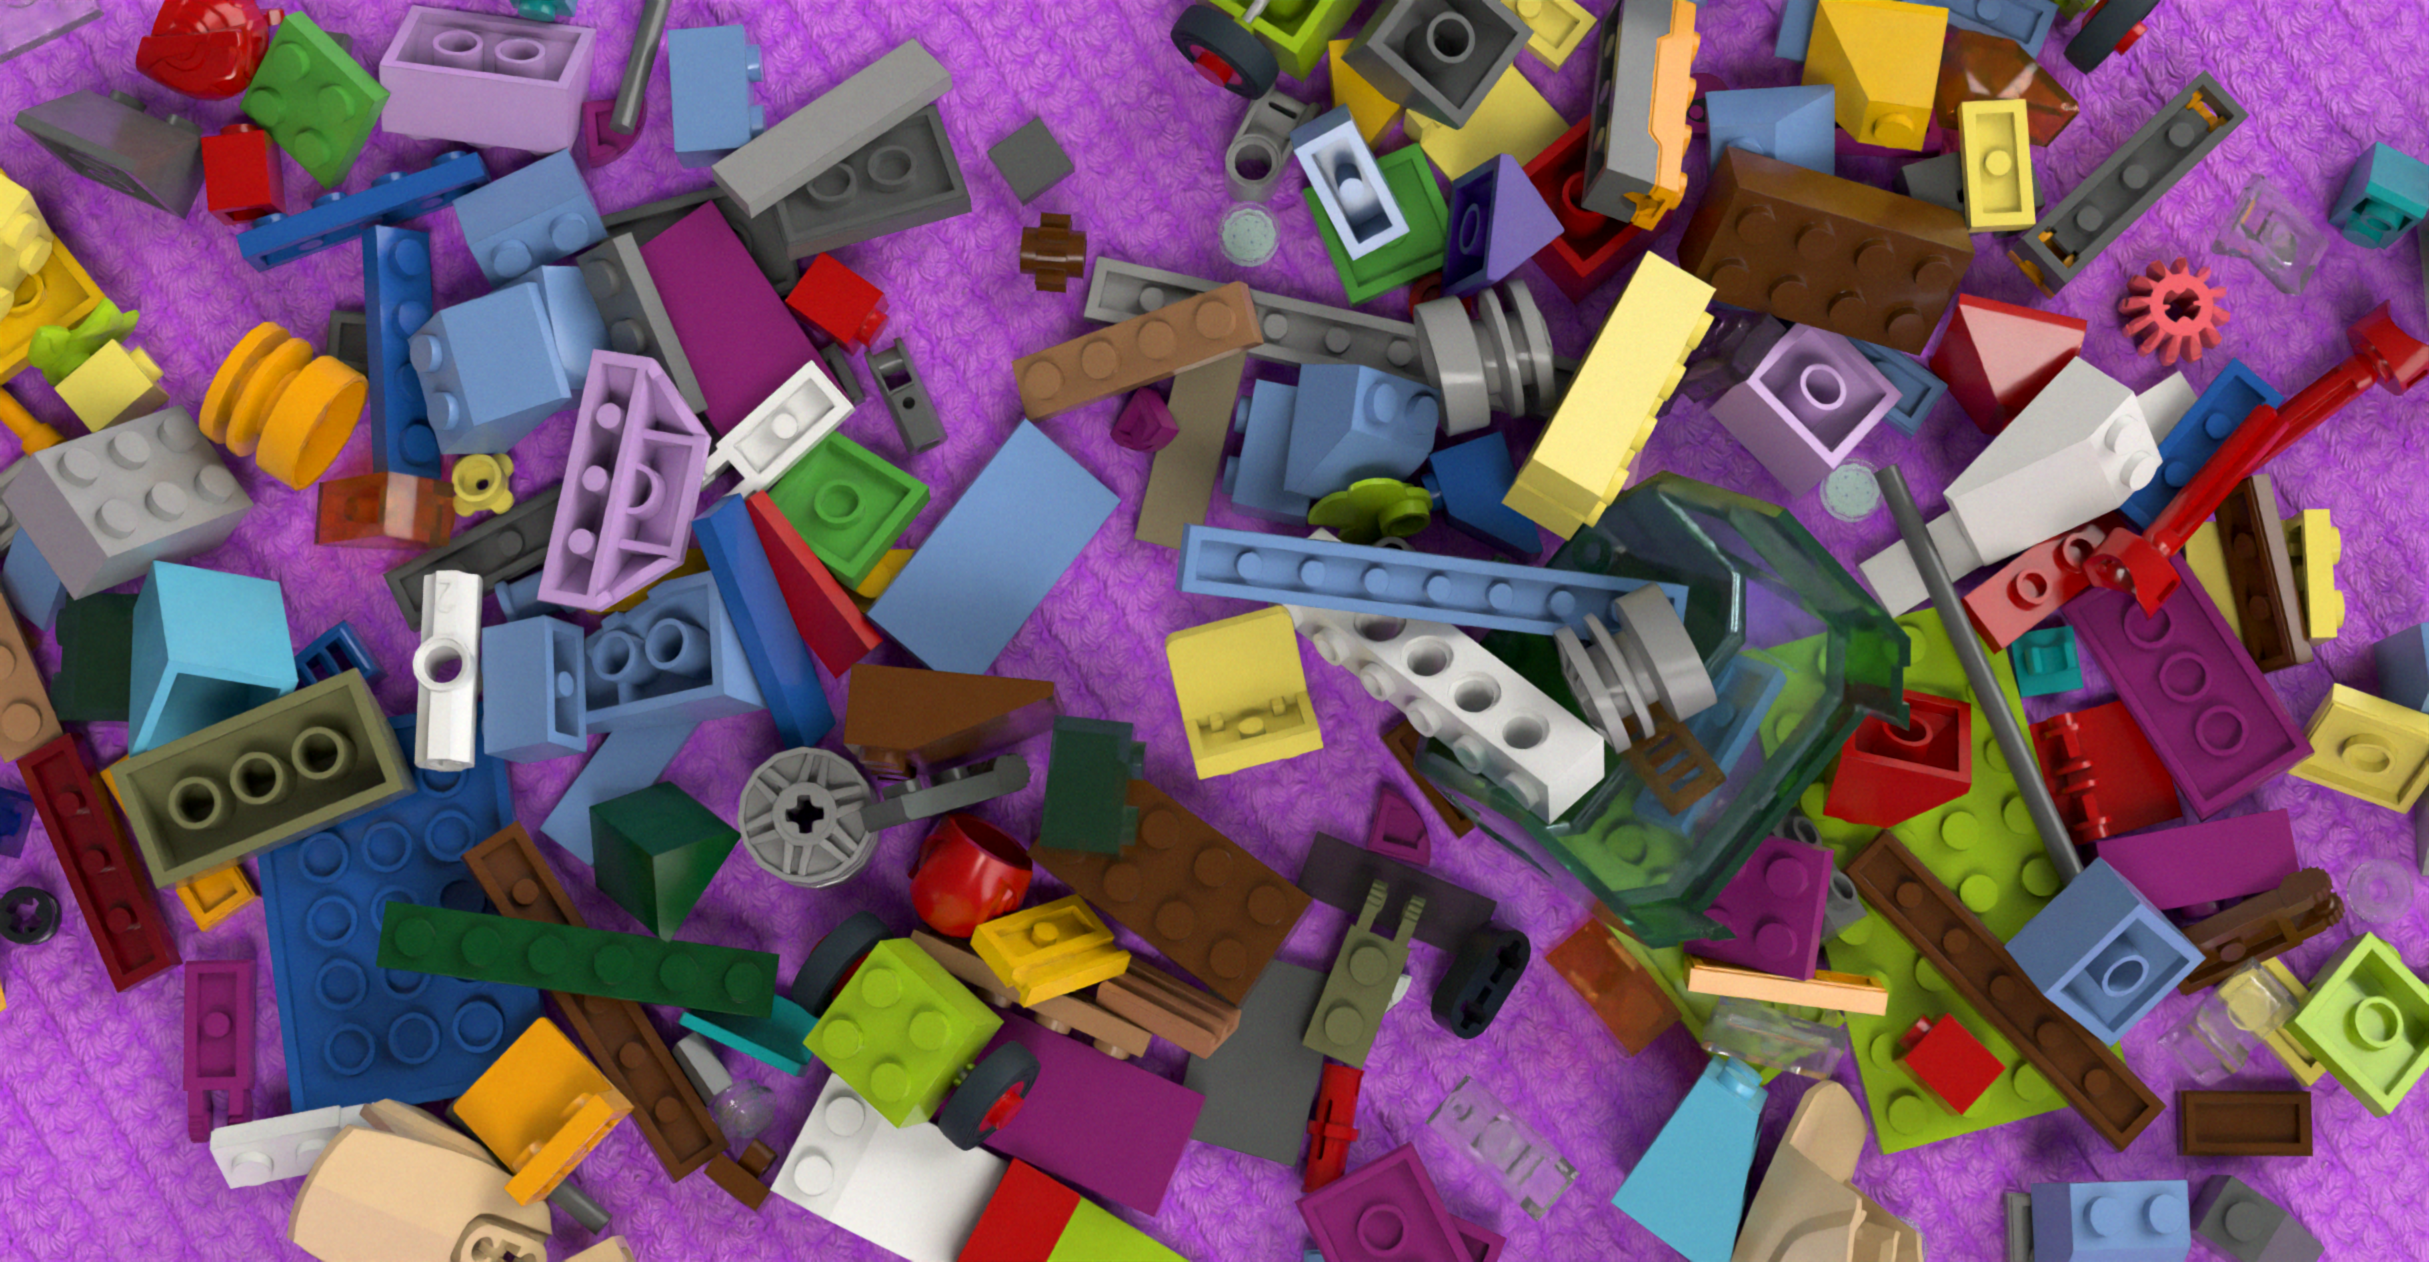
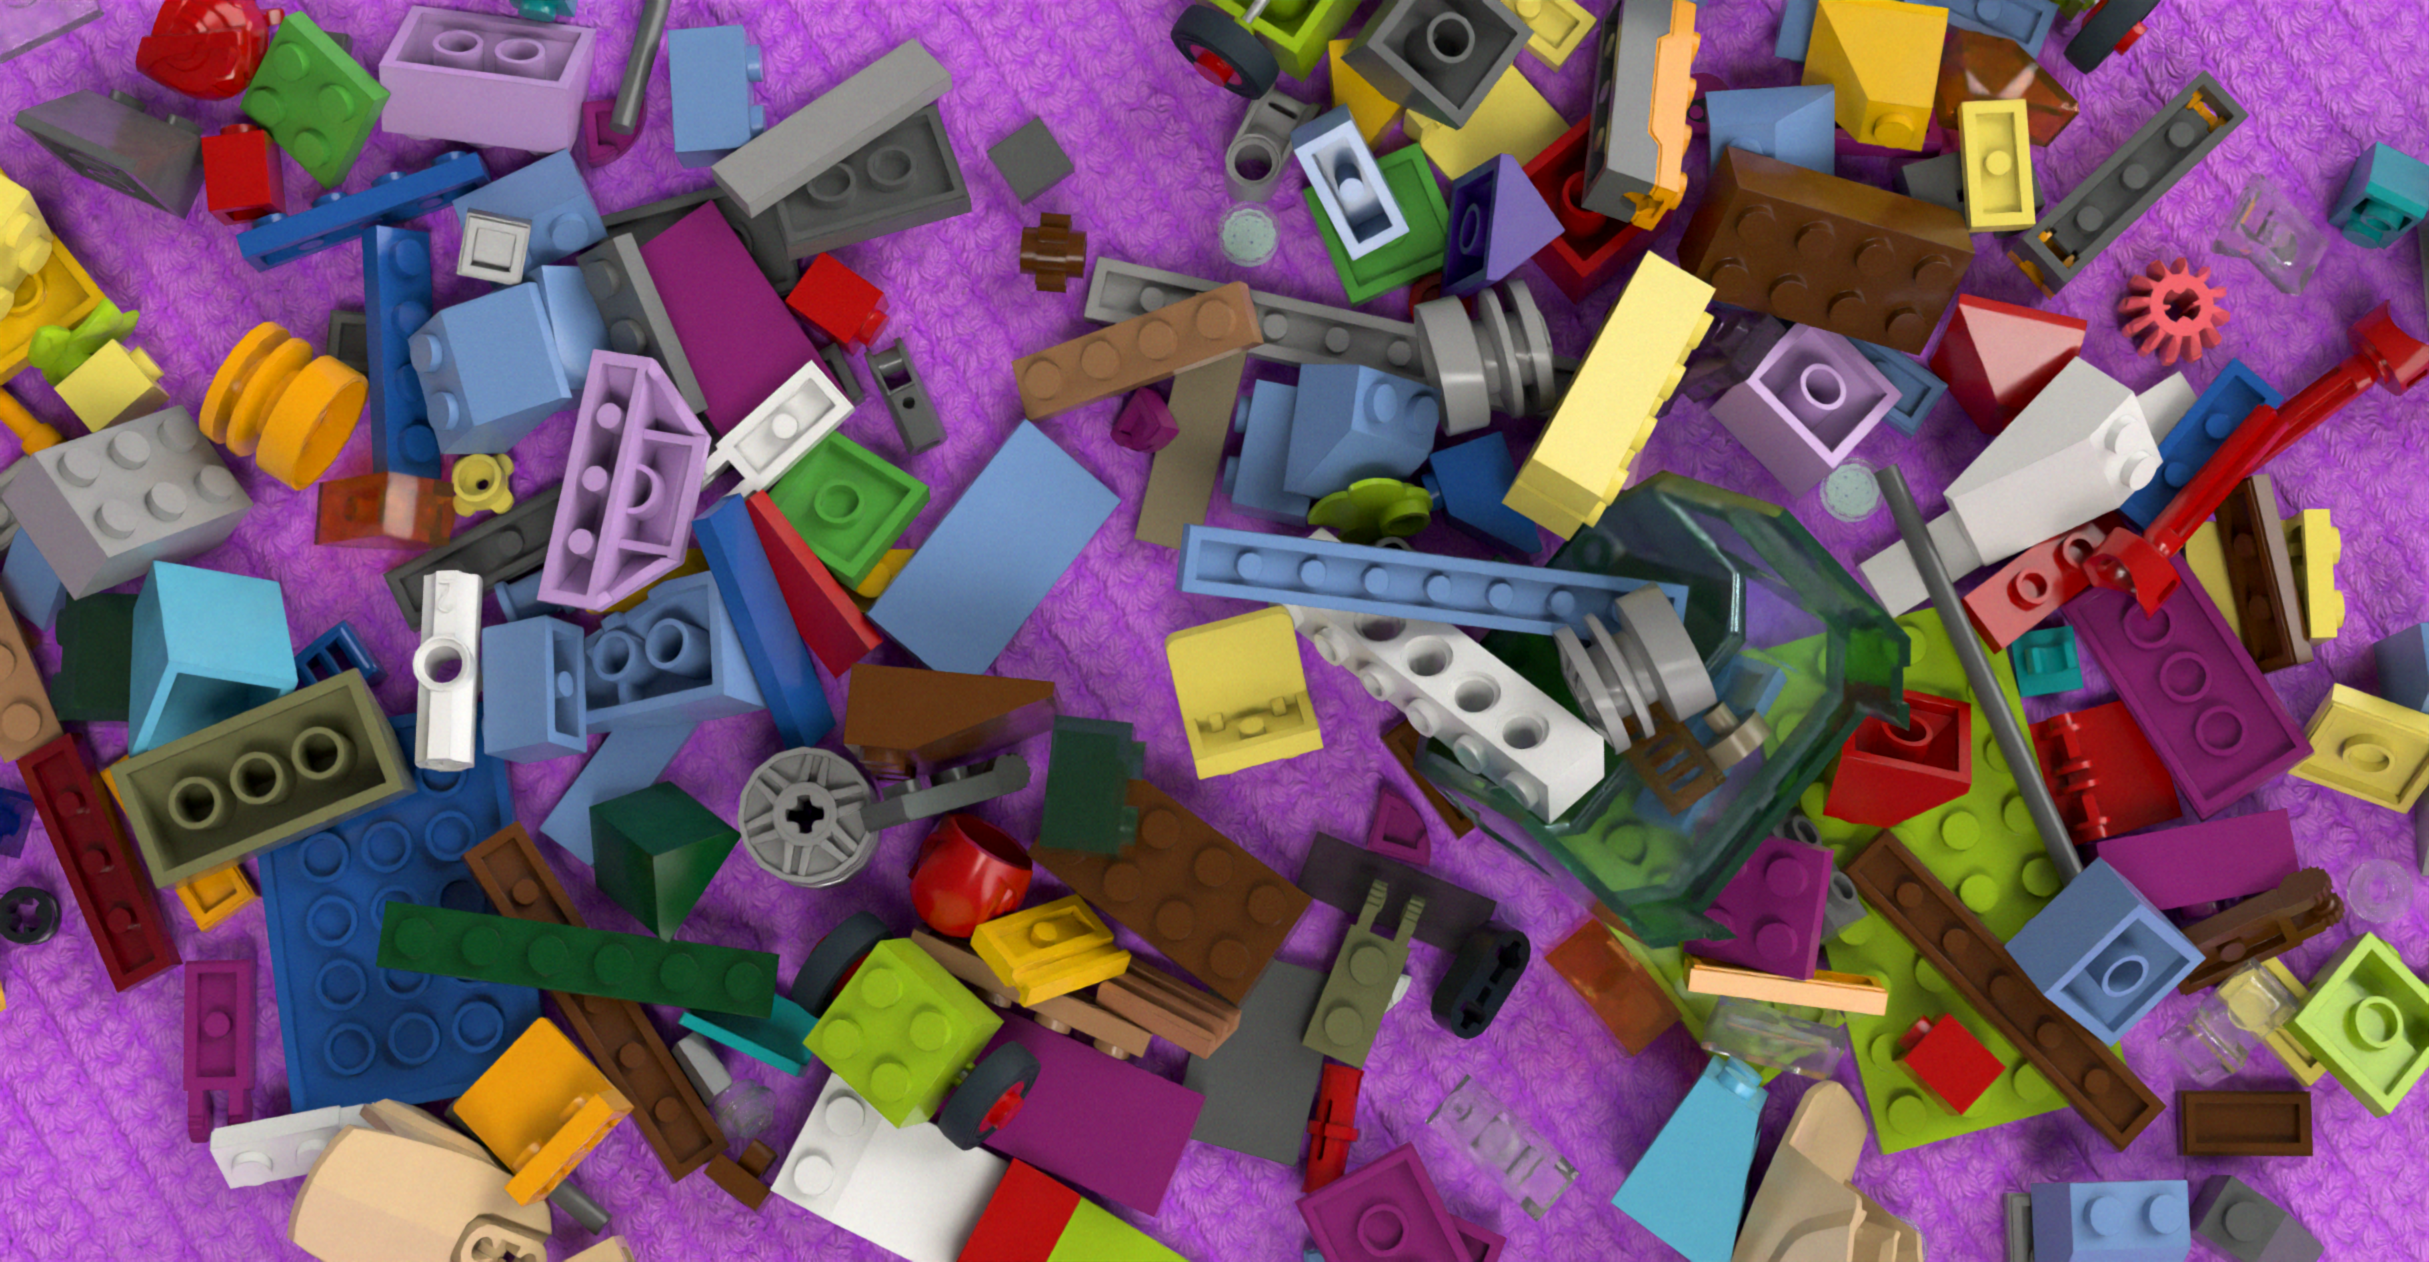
(494, 247): none -> tile
(1733, 735): none -> dark tan tile

